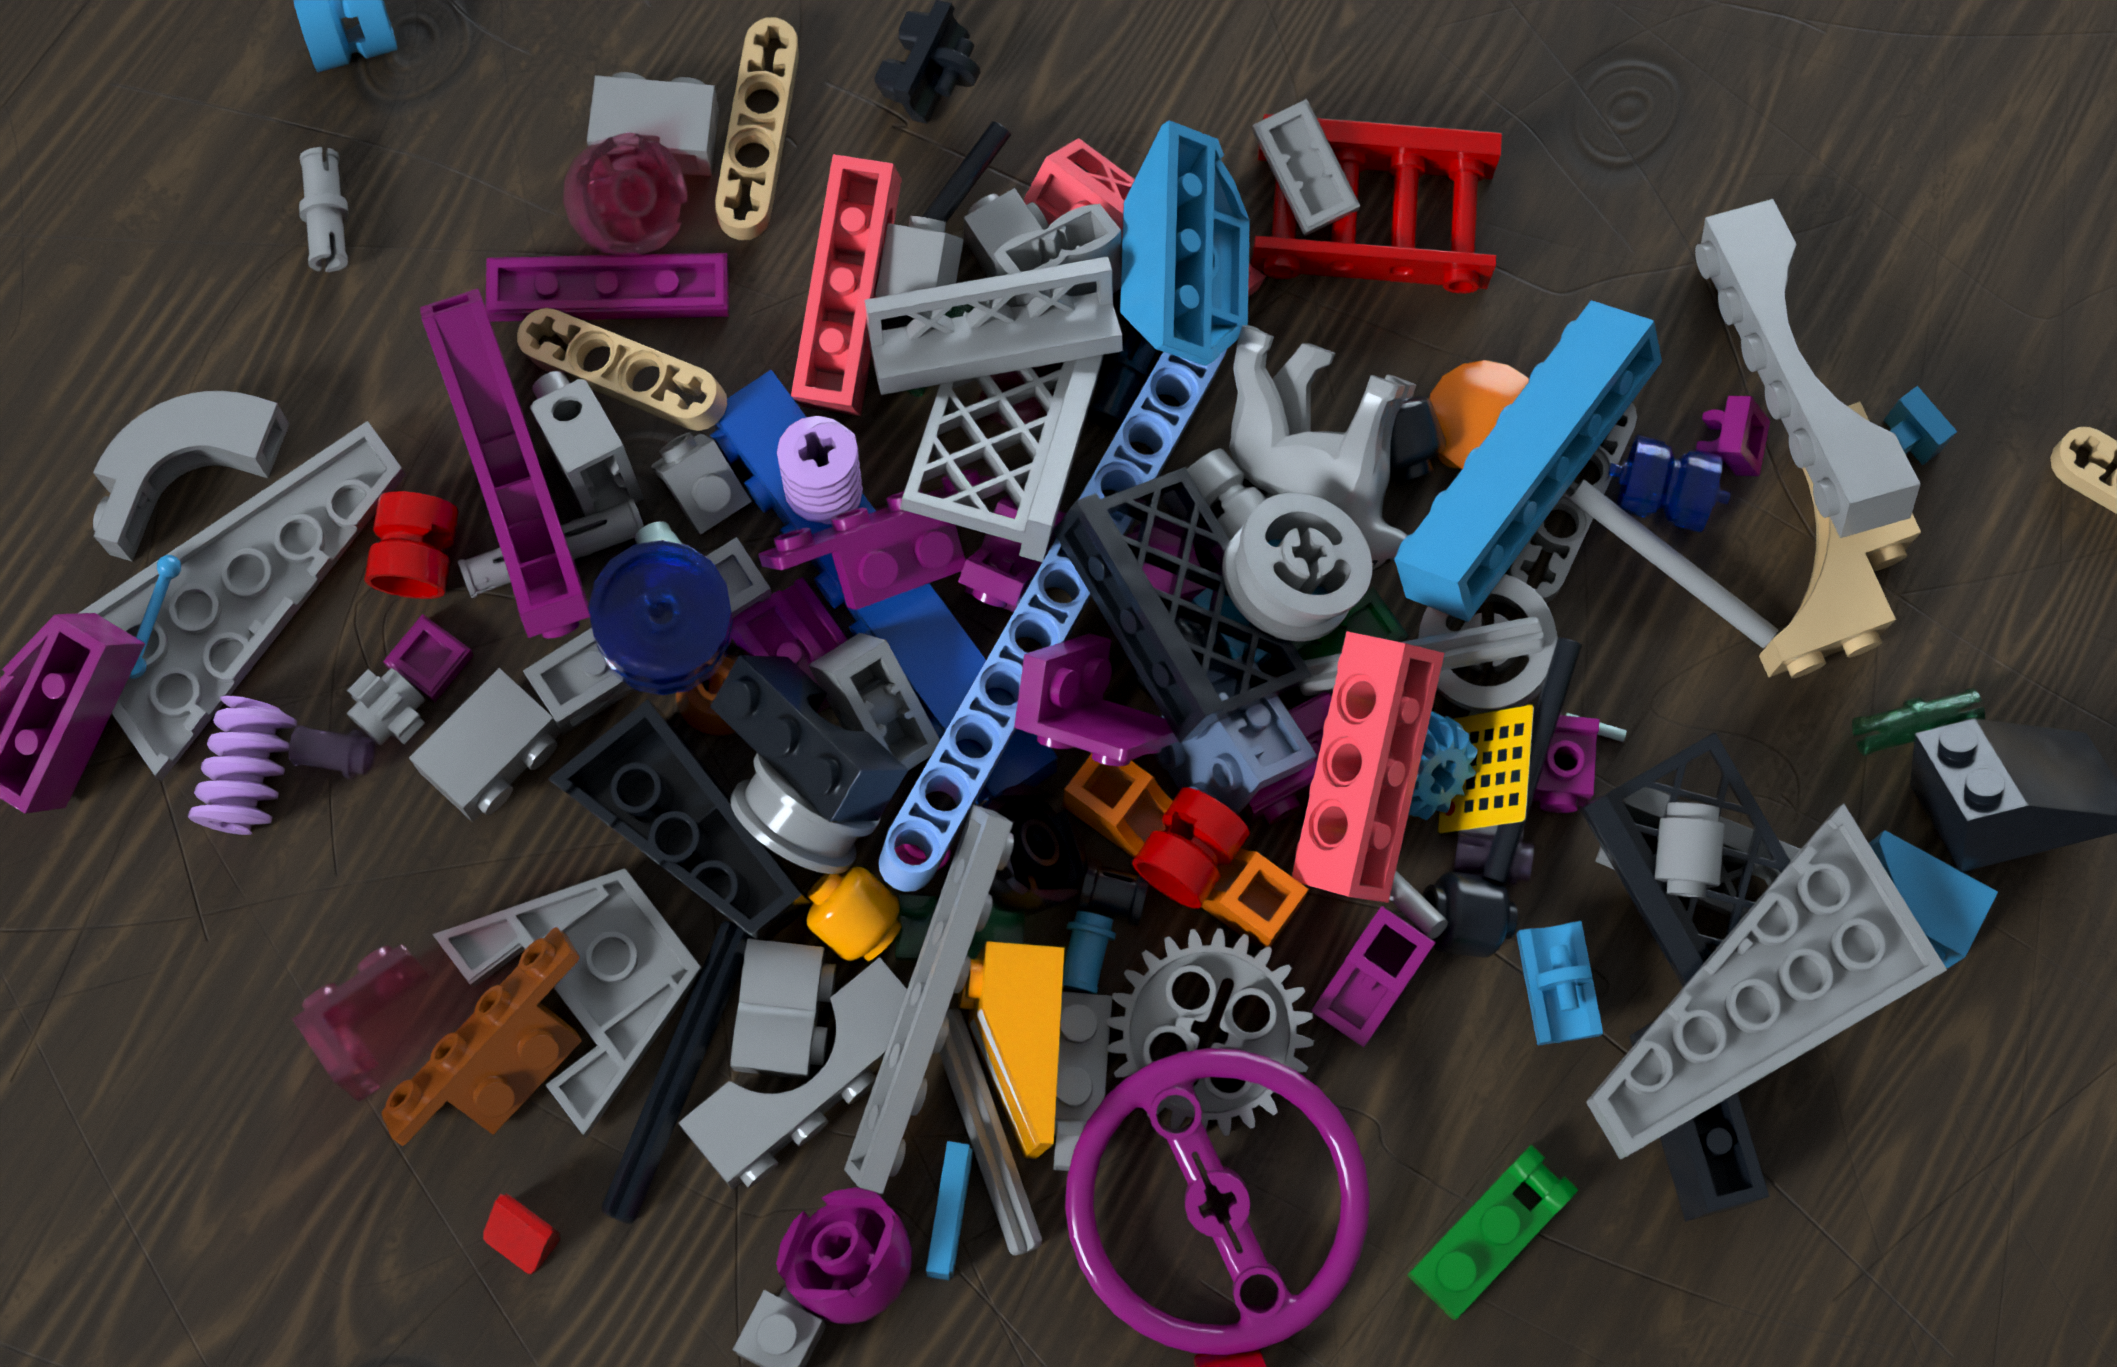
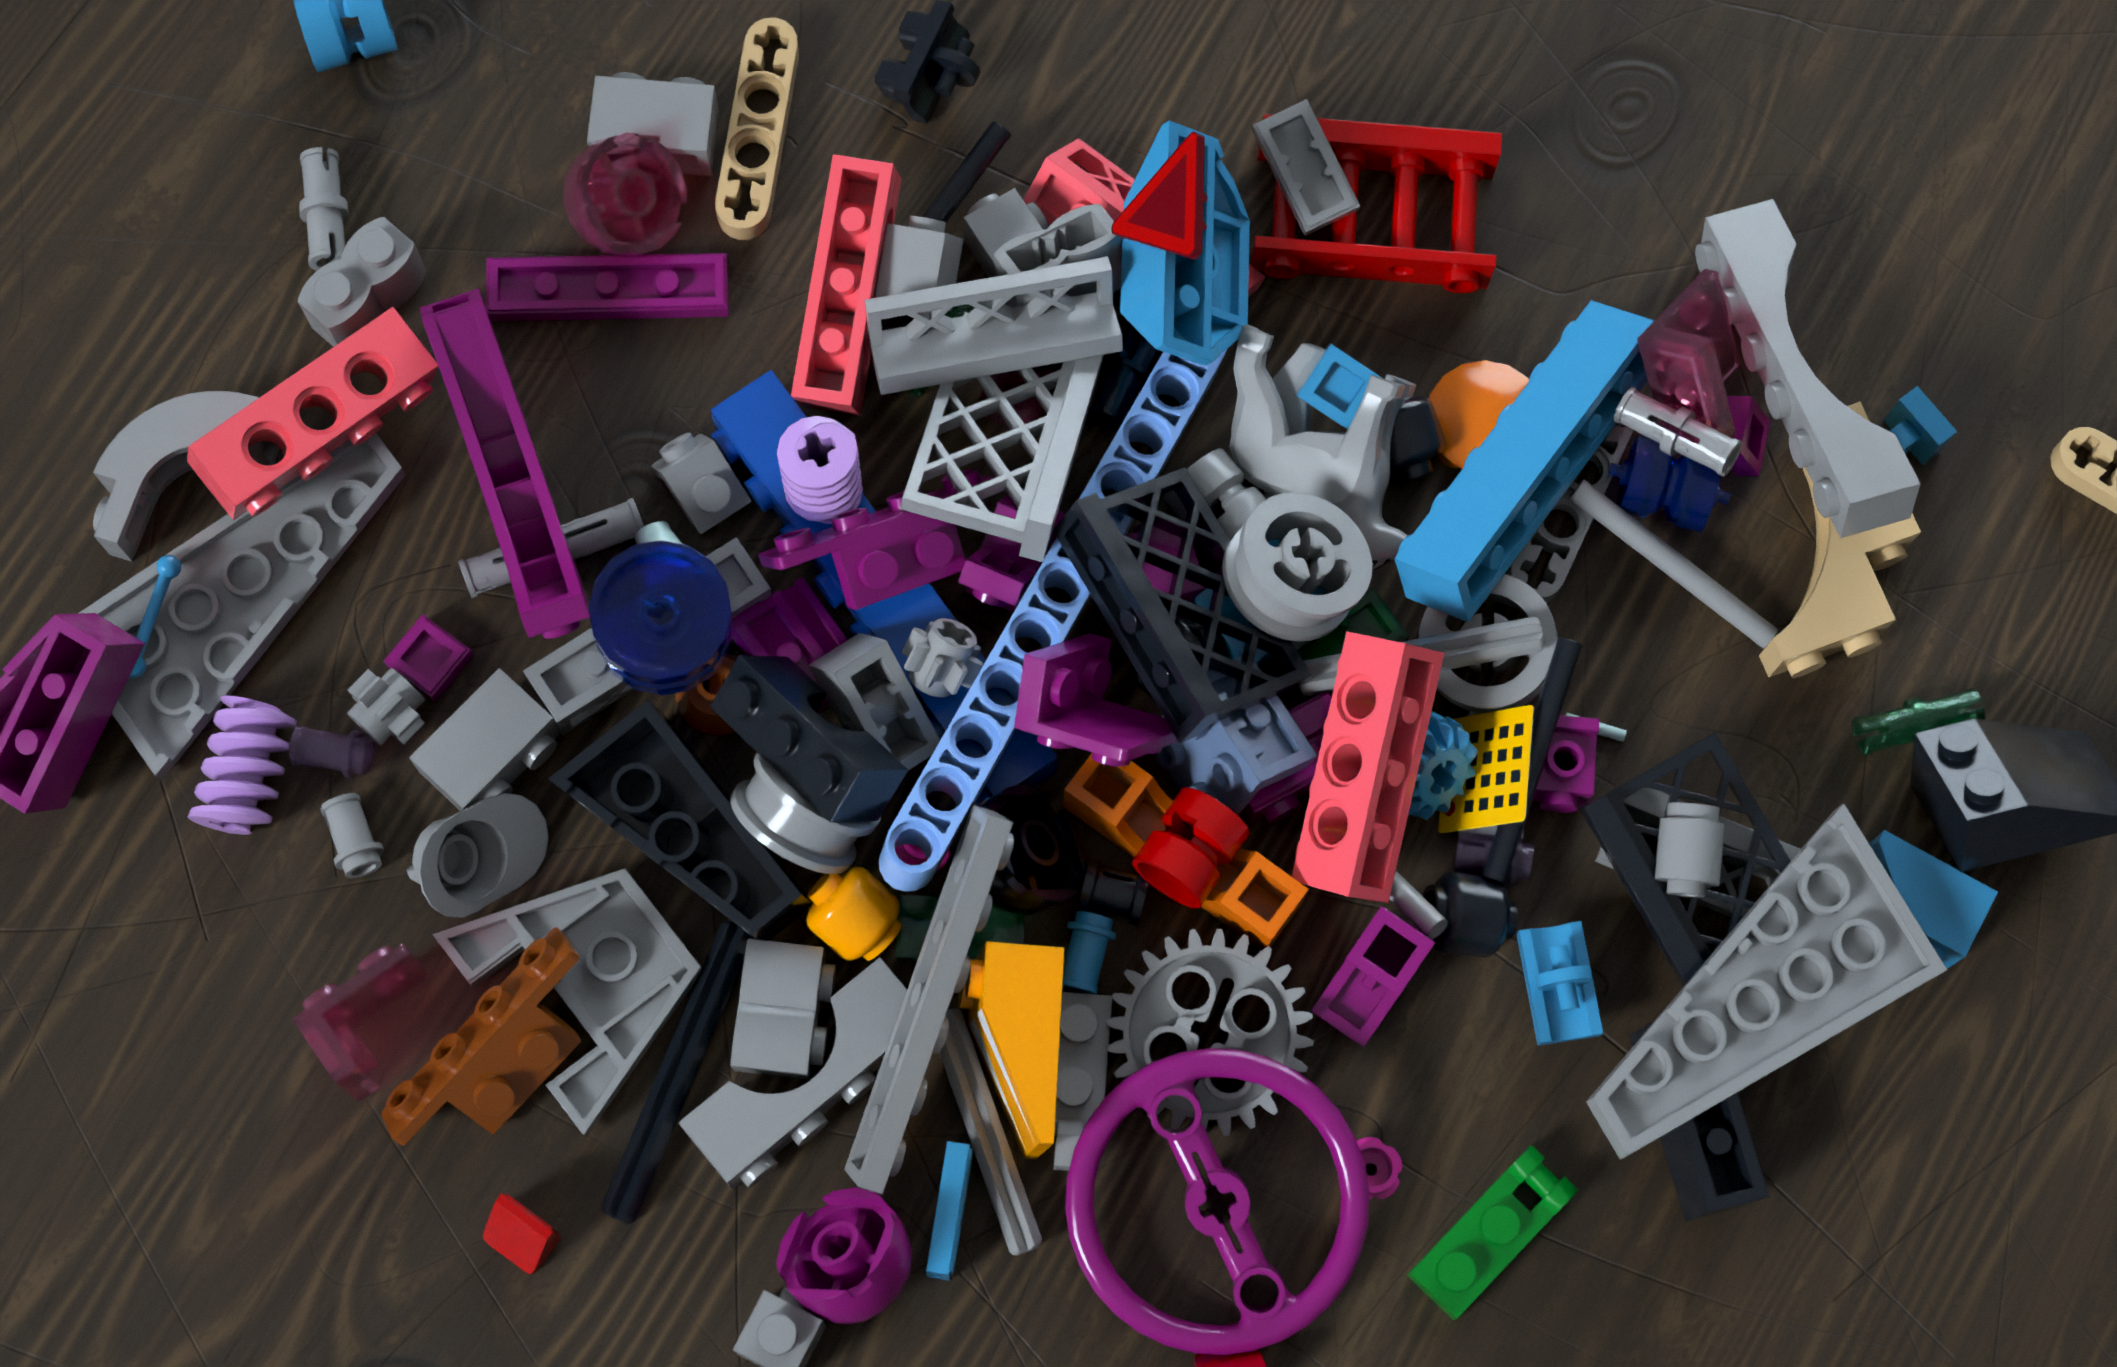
(351, 836): none -> light grey pin
(374, 273): none -> light grey brick
(381, 348): none -> coral brick
(413, 537): red wheel -> none
(479, 854): none -> light grey piece
(583, 443): light grey torso -> none
(623, 364): tan beam -> none
(942, 657): none -> light grey gear
(1170, 206): none -> piece
(1336, 385): none -> dark azure tile
(1387, 1164): none -> dark pink plate
(1692, 354): none -> clear pink bracket
(1713, 450): none -> light grey pin

